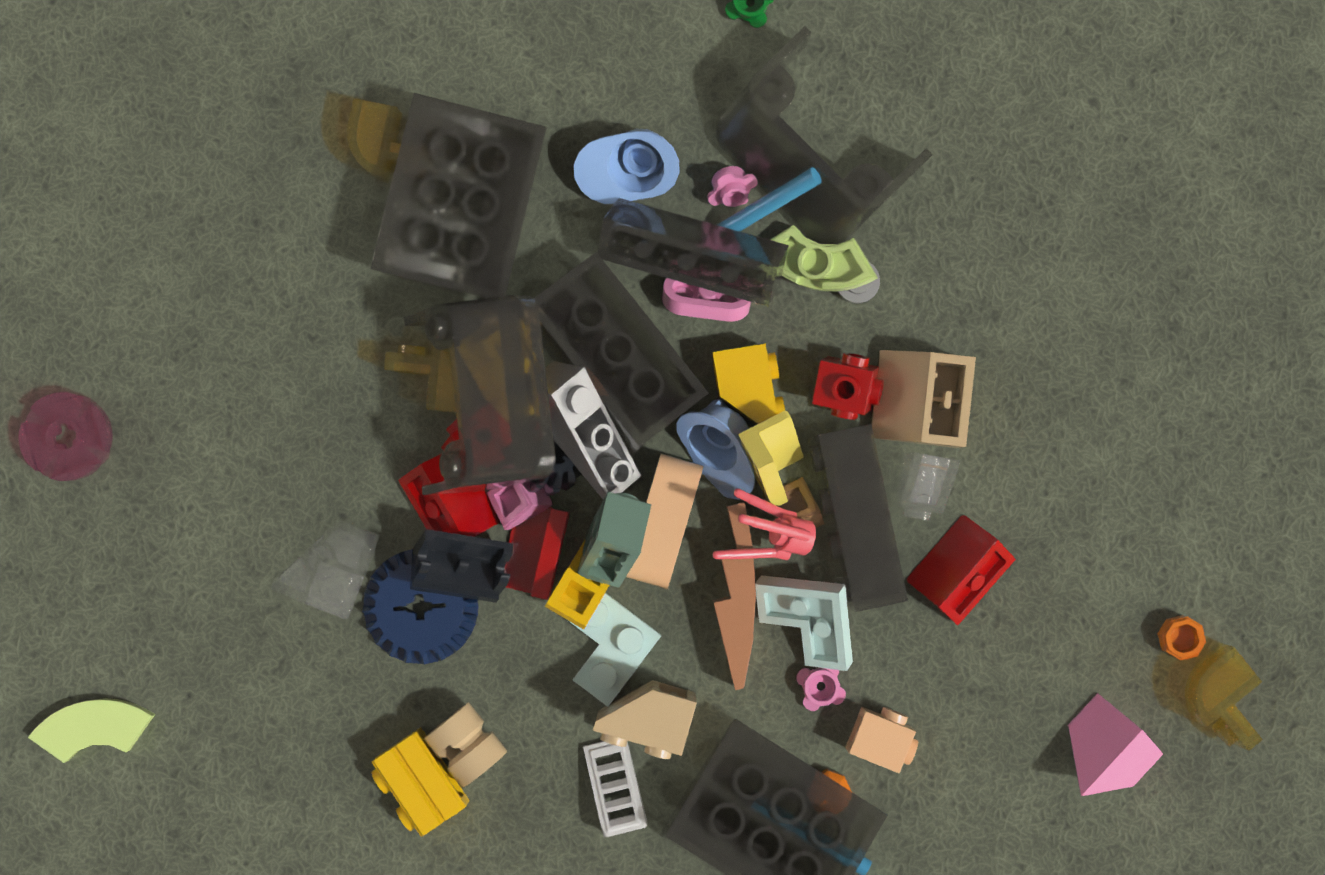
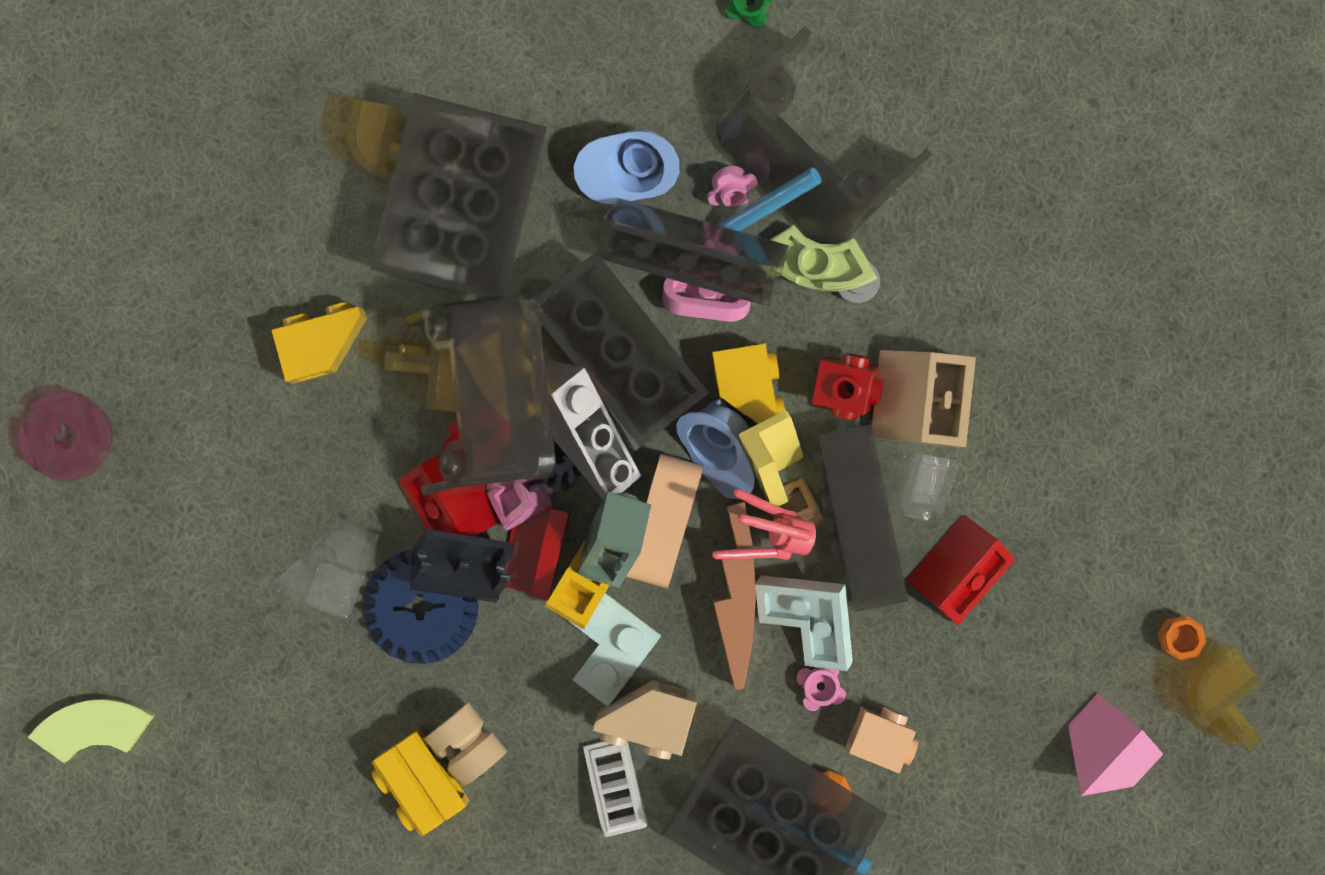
(319, 344): none -> yellow slope

